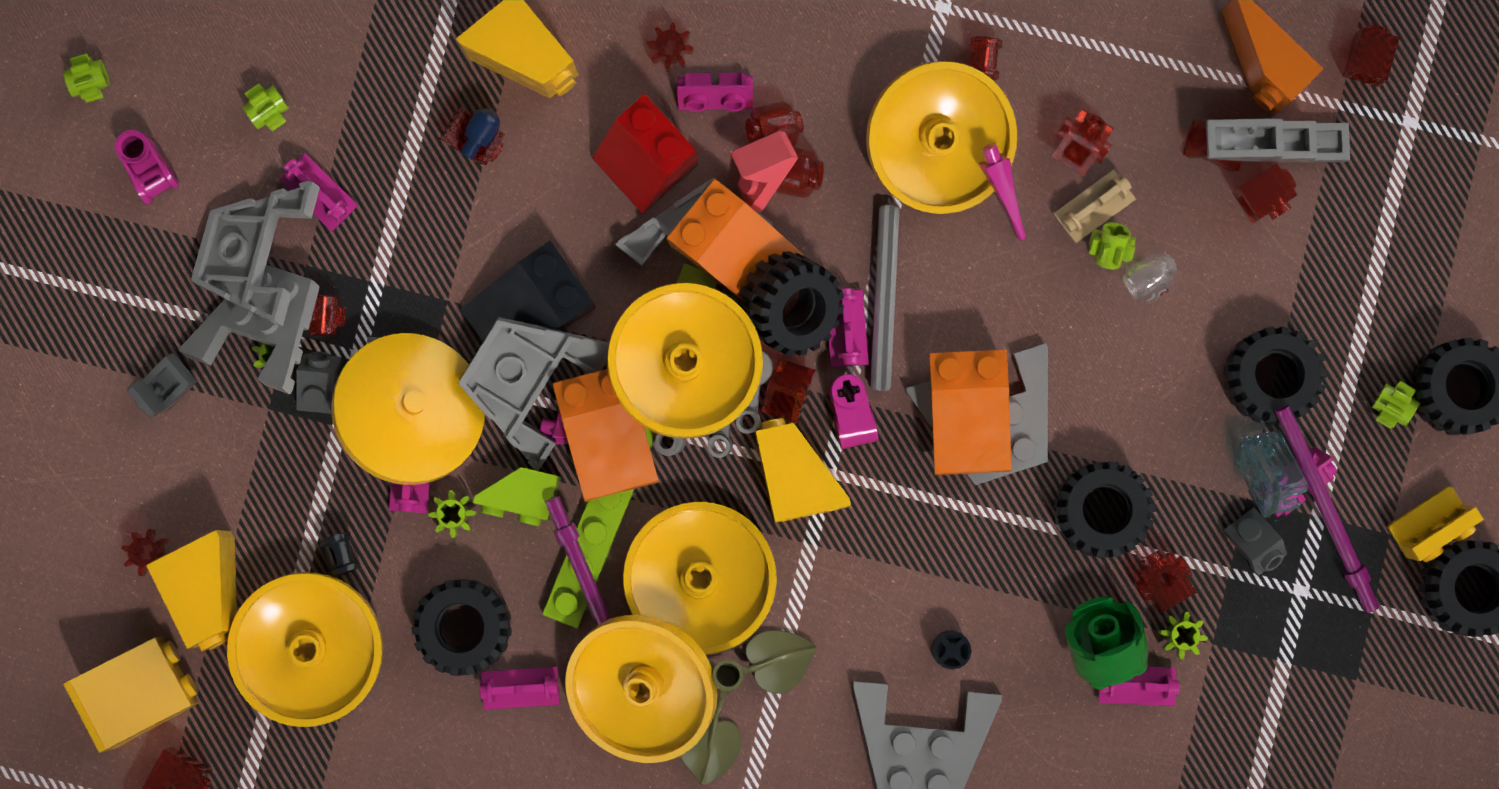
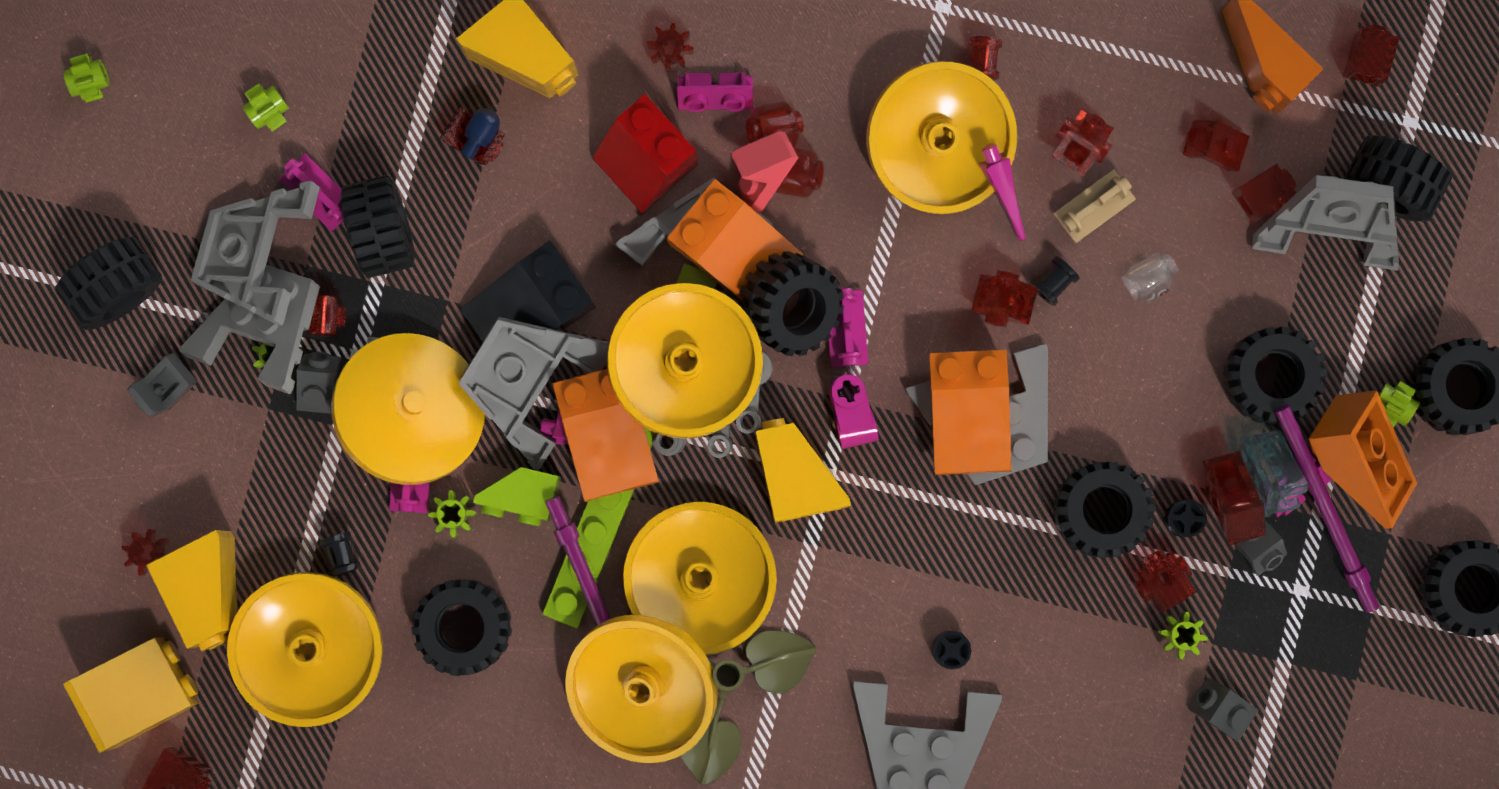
(108, 283): none -> black tyre
(148, 172): dark pink piece -> none
(377, 226): none -> black tyre
(520, 688): dark pink hinge -> none
(788, 390): clear red brick -> none
(884, 298): light grey axle -> none
(997, 295): none -> clear red brick
(1055, 280): none -> black bush
(1107, 642): green brick -> none
(1112, 245): lime gear -> none
(1152, 687): dark pink hinge -> none
(1193, 518): none -> black wheel
(1223, 709): none -> dark grey bracket
(1234, 498): none -> clear red brick
(1277, 140): light grey slope -> none
(1337, 210): none -> light grey wing
(1364, 455): none -> orange slope
(1415, 175): none -> black tyre
(1433, 525): yellow bracket -> none

